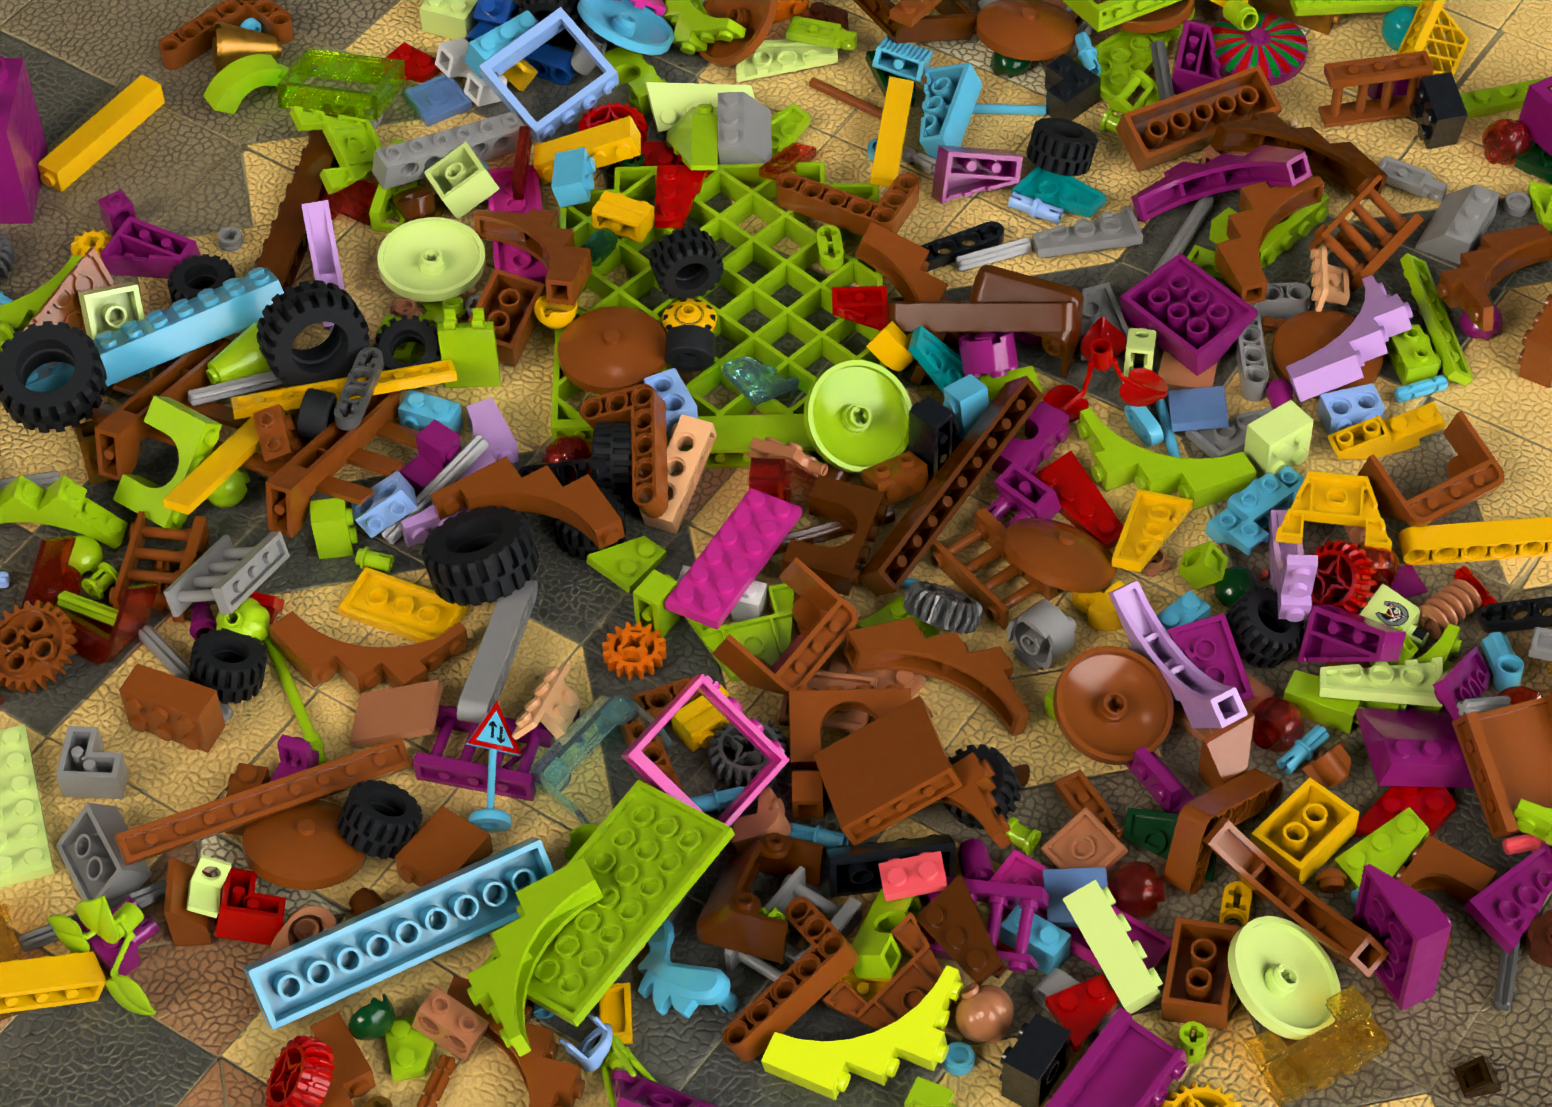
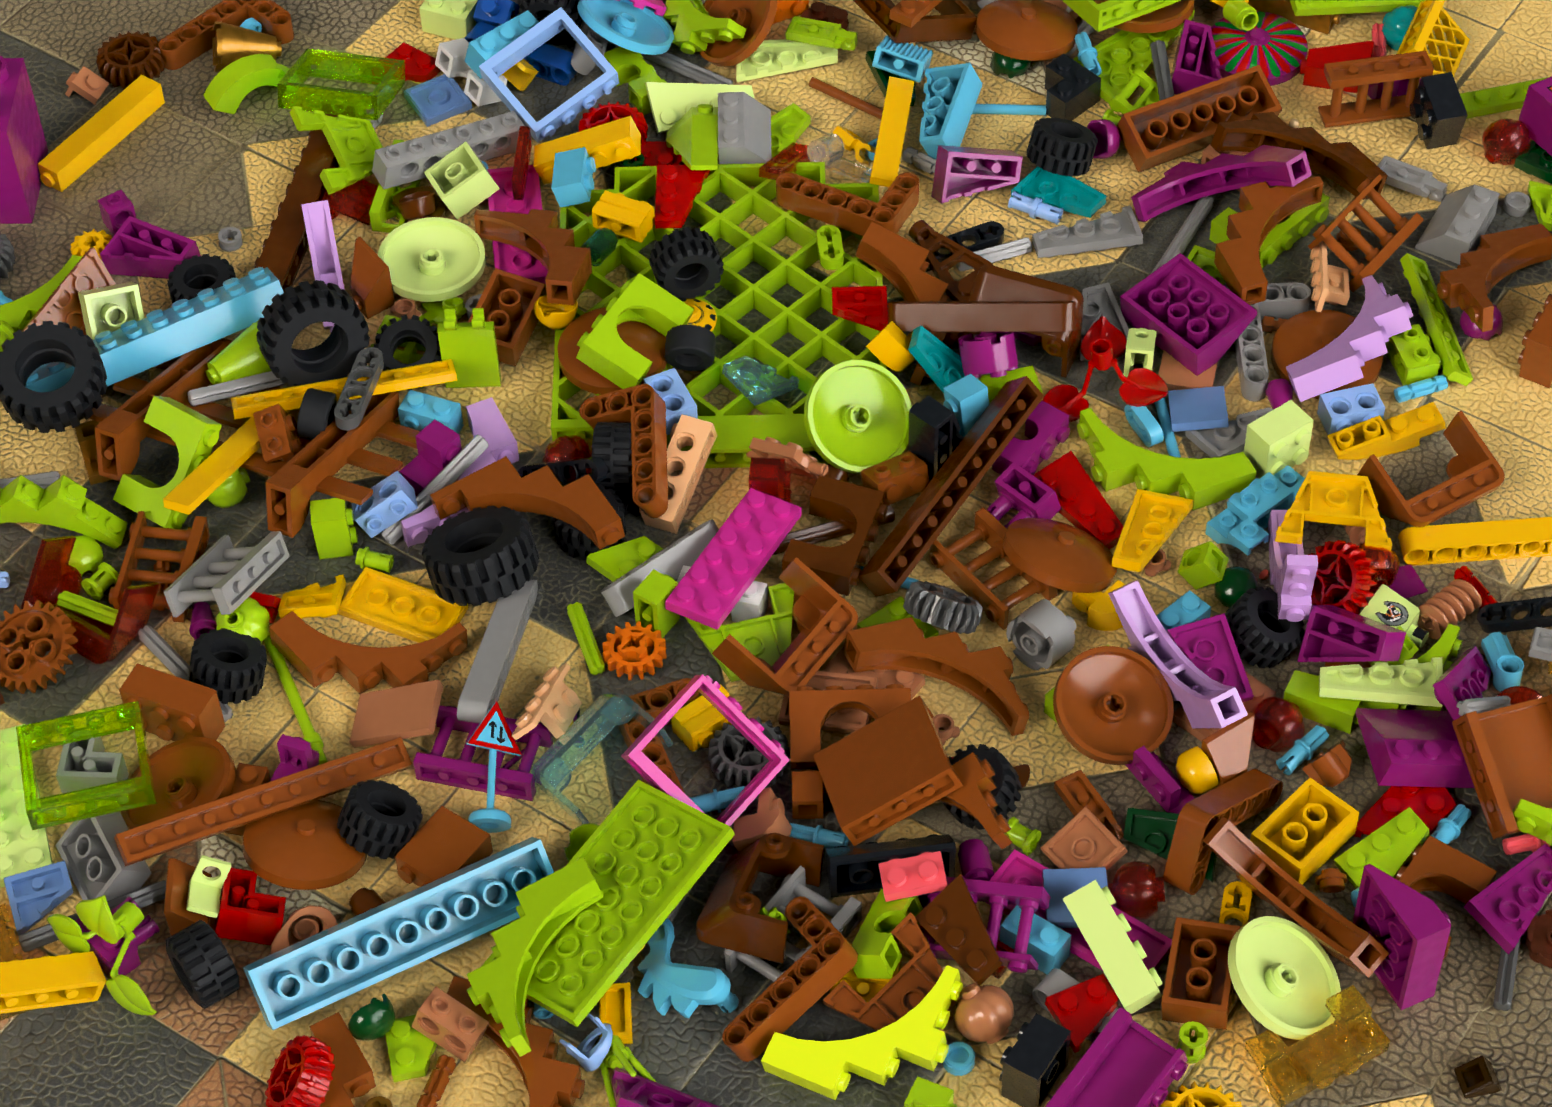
(37, 893): none -> medium blue wing
(87, 85): none -> nougat bracket
(93, 800): none -> clear neon green window
(129, 57): none -> reddish brown gear
(184, 777): none -> dark orange dish
(202, 964): none -> black tyre
(313, 600): none -> yellow wing
(370, 281): none -> dark orange slope
(586, 638): none -> lime axle
(639, 302): none -> lime arch
(667, 561): none -> light grey beam
(688, 69): none -> dark grey axle
(830, 150): none -> clear door
(853, 141): none -> yellow plate
(931, 240): none -> reddish brown plate
(945, 723): none -> nougat plate
(1108, 138): none -> magenta hair
(1196, 771): none -> yellow hair
(1313, 66): none -> red slope
(1379, 39): none -> coral axle
(1449, 827): none -> medium azure axle

